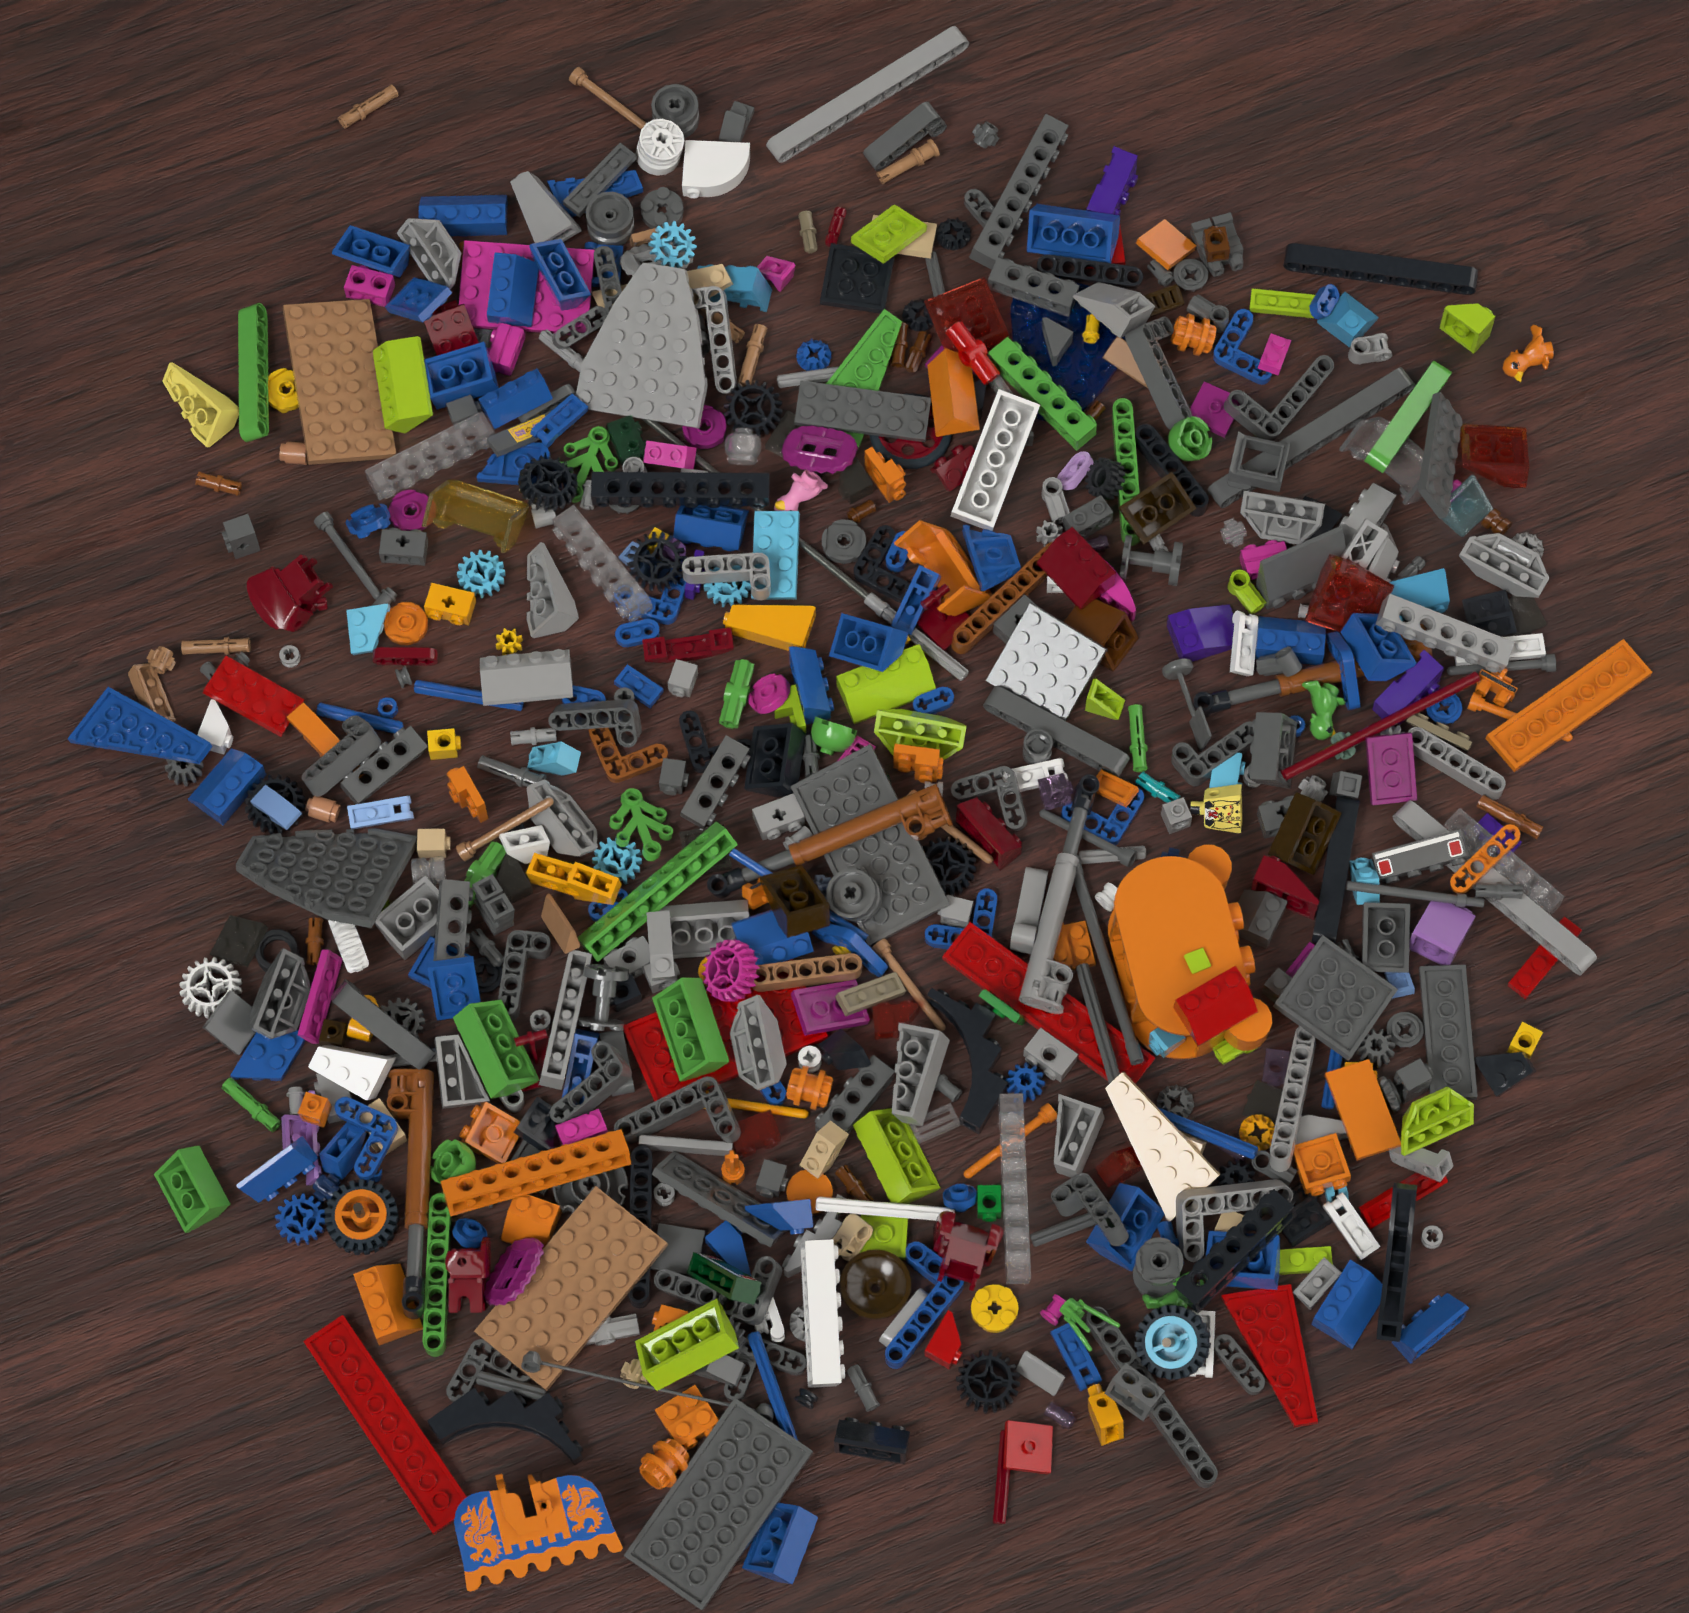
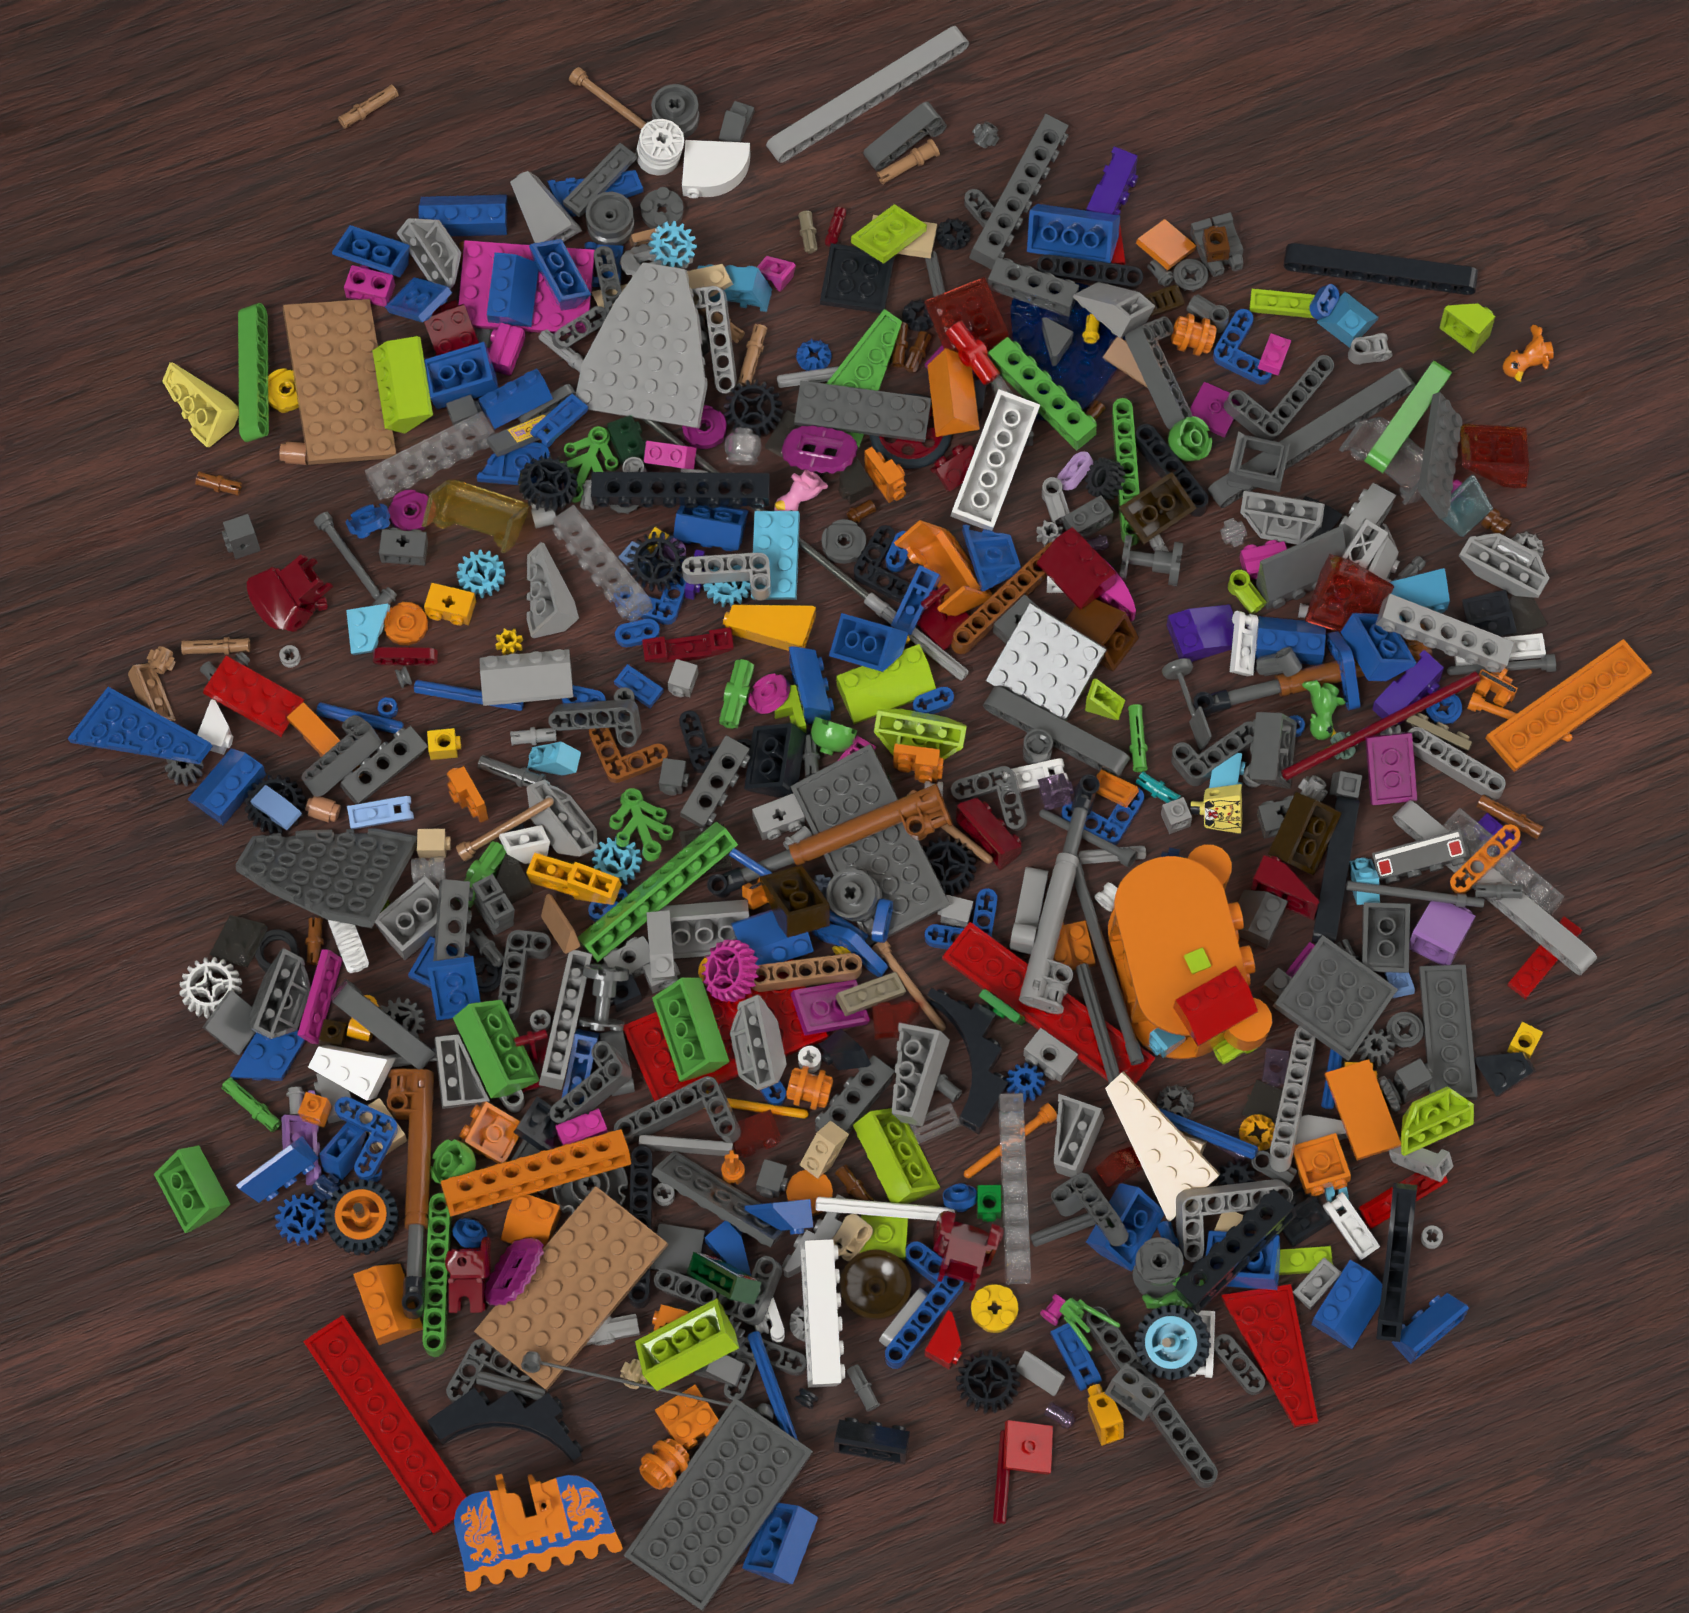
(882, 920): none -> blue beam

